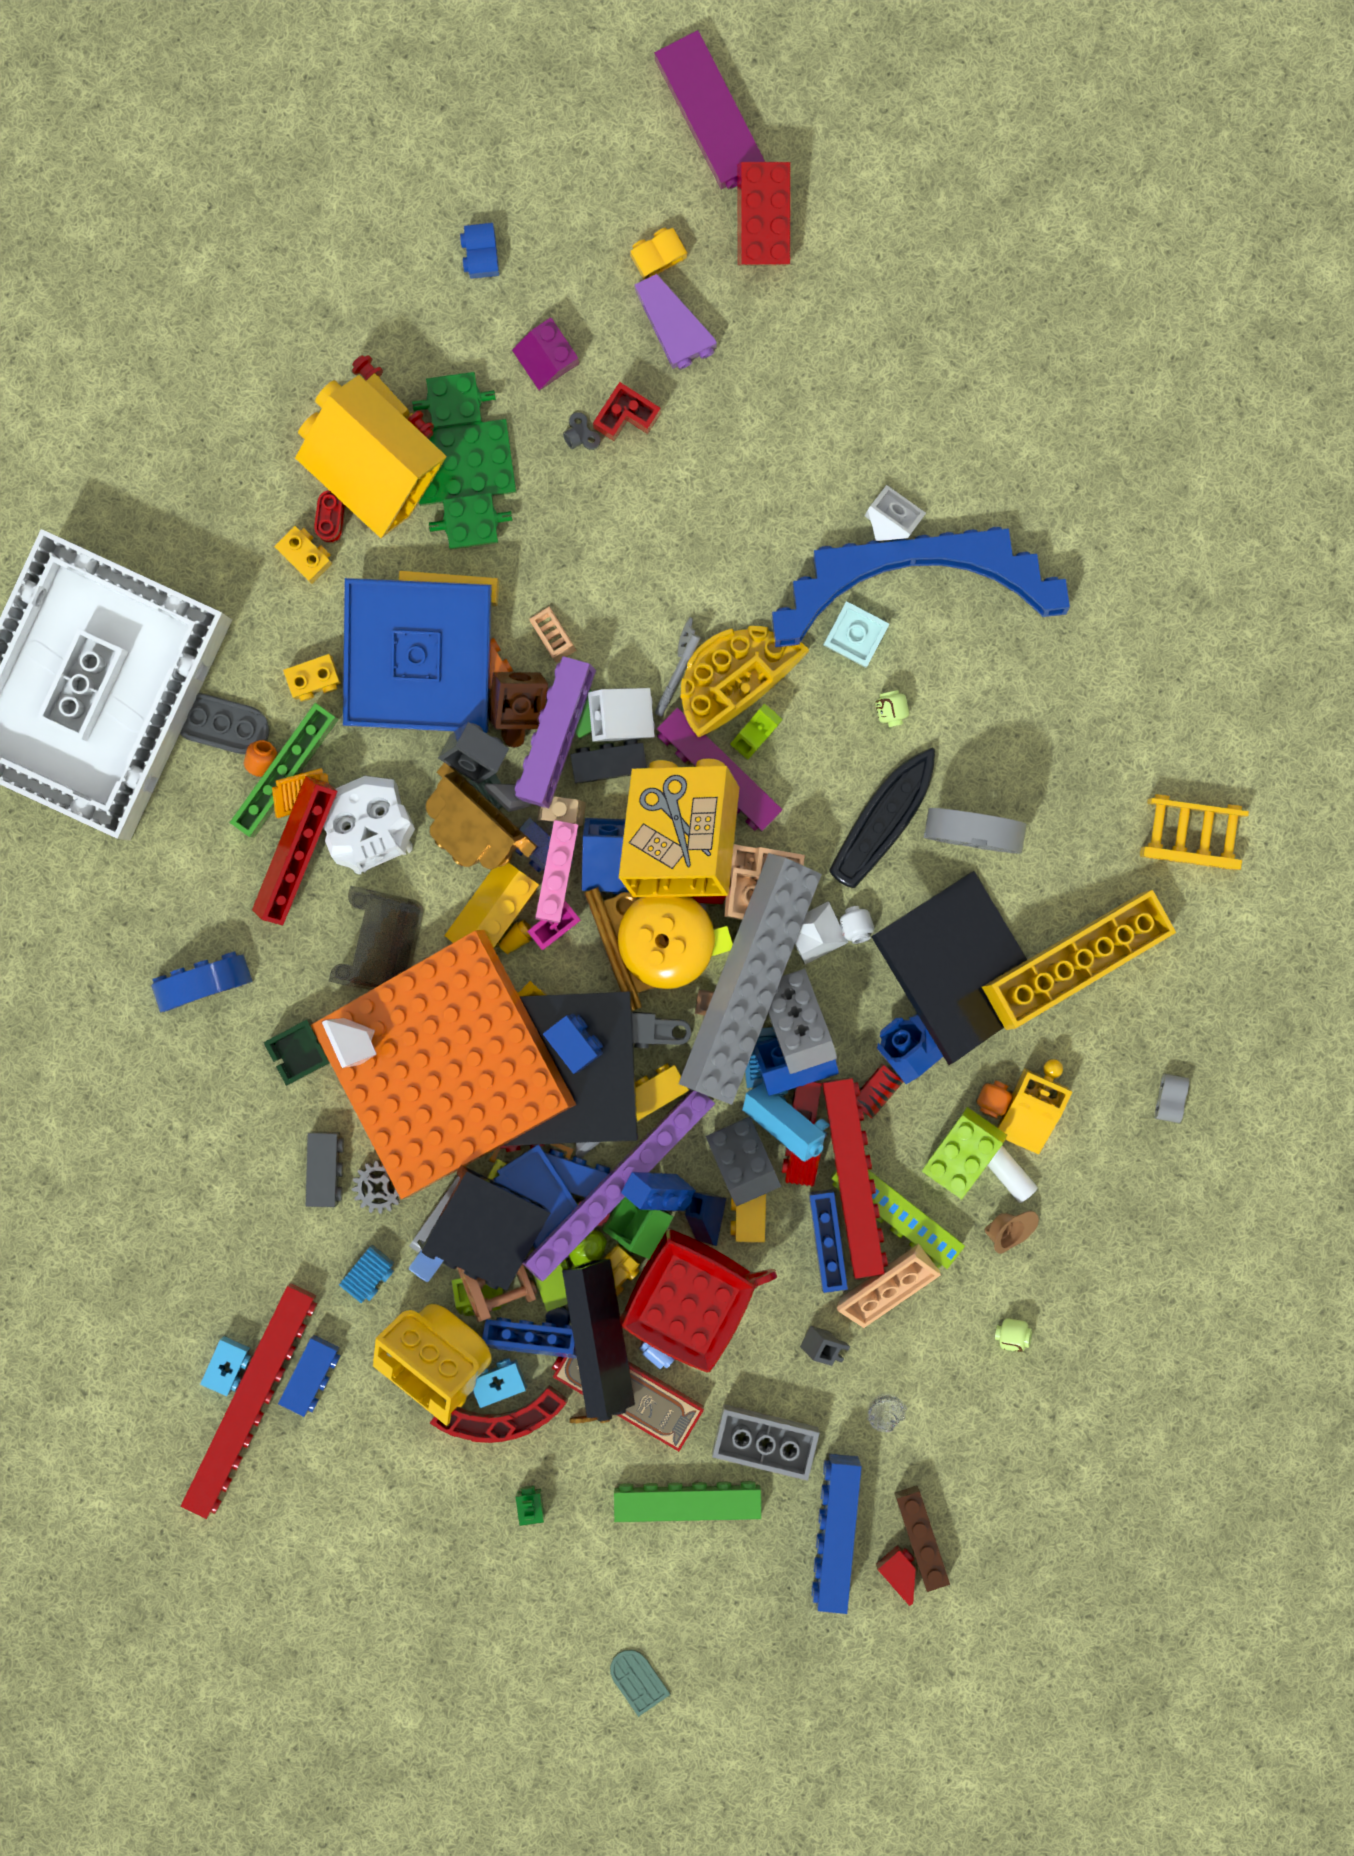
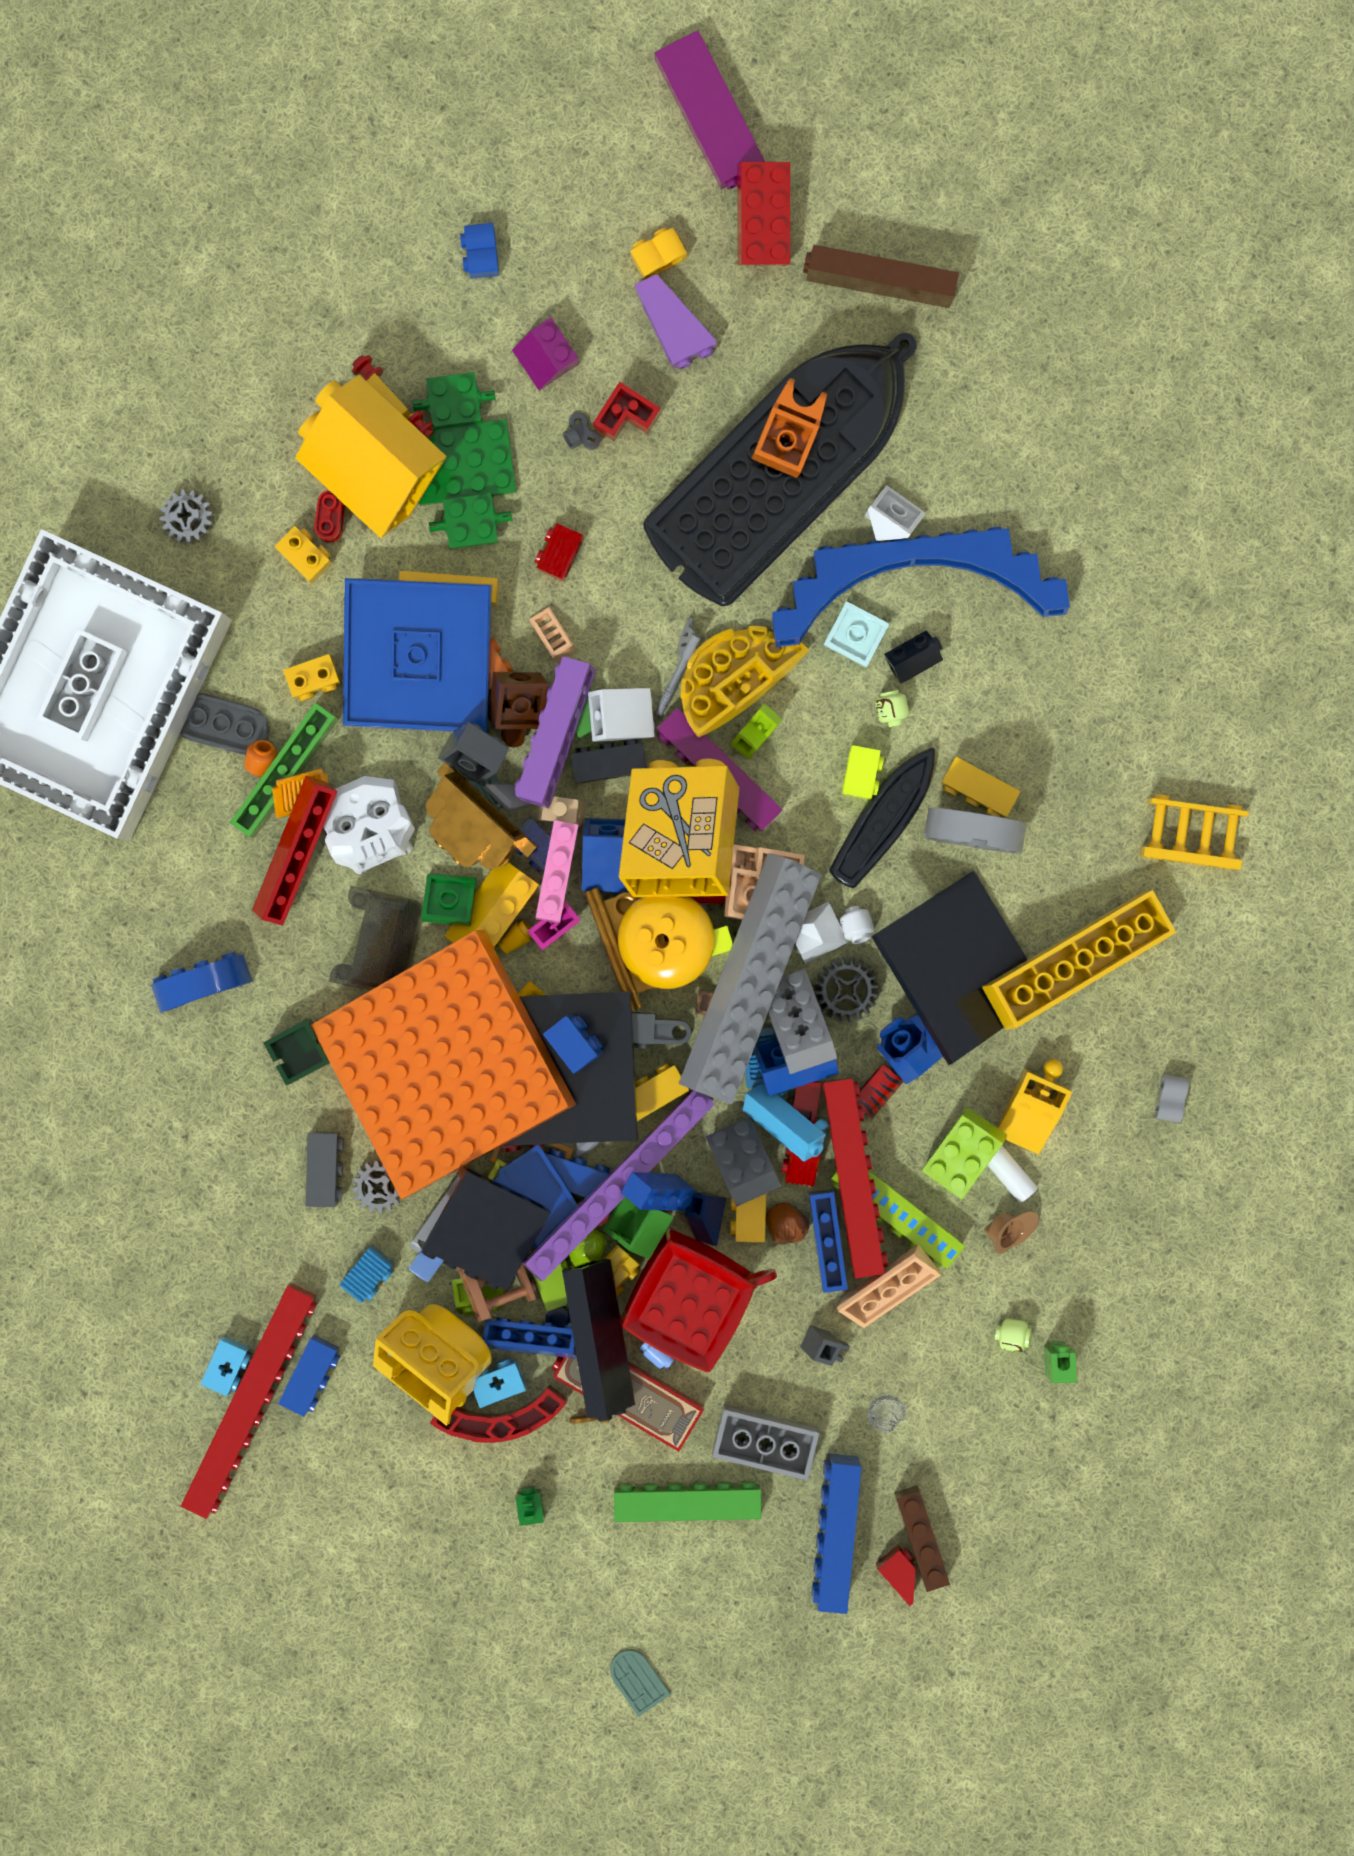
(176, 516): none -> light grey gear
(350, 1041): white slope -> none
(448, 899): none -> green plate
(559, 552): none -> red brick
(740, 514): none -> black piece
(786, 1224): none -> dark orange hair
(793, 423): none -> orange brick
(861, 772): none -> neon yellow brick
(861, 1005): none -> dark grey gear
(881, 276): none -> reddish brown brick
(914, 656): none -> black brick
(979, 788): none -> yellow brick
(994, 1099): orange head -> none
(1060, 1363): none -> bright green brick

